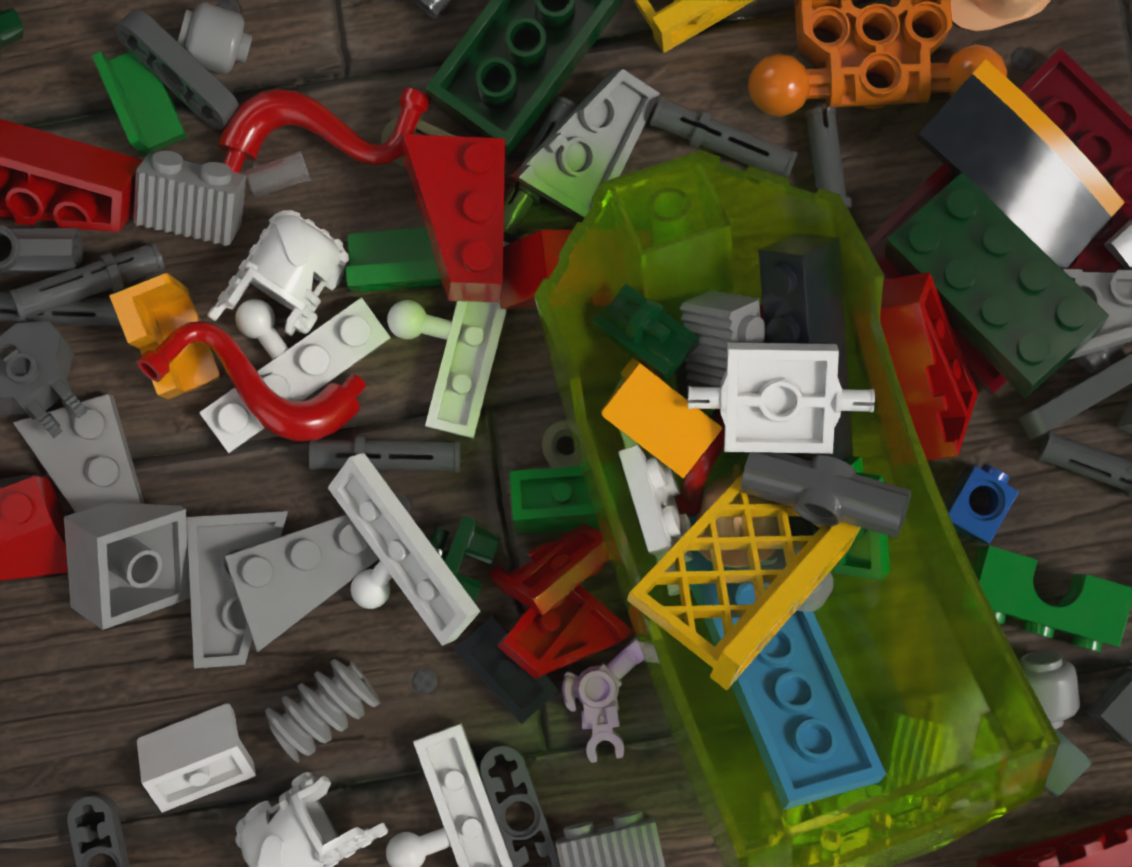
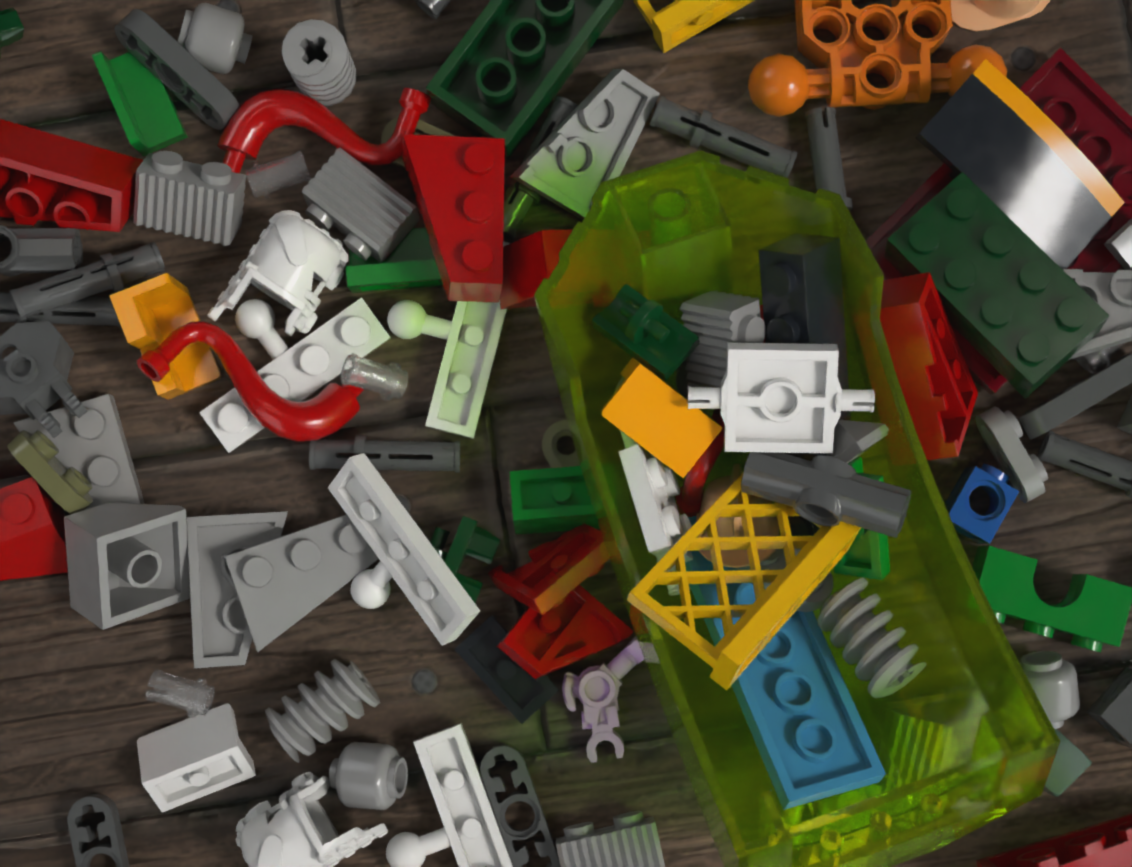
(38, 457): none -> olive plate
(181, 693): none -> clear pin
(319, 61): none -> light grey piece
(359, 206): none -> light grey brick
(369, 775): none -> light grey head
(377, 377): none -> clear pin
(855, 438): none -> light grey slope
(867, 640): none -> light grey piece
(1002, 435): none -> light grey plate

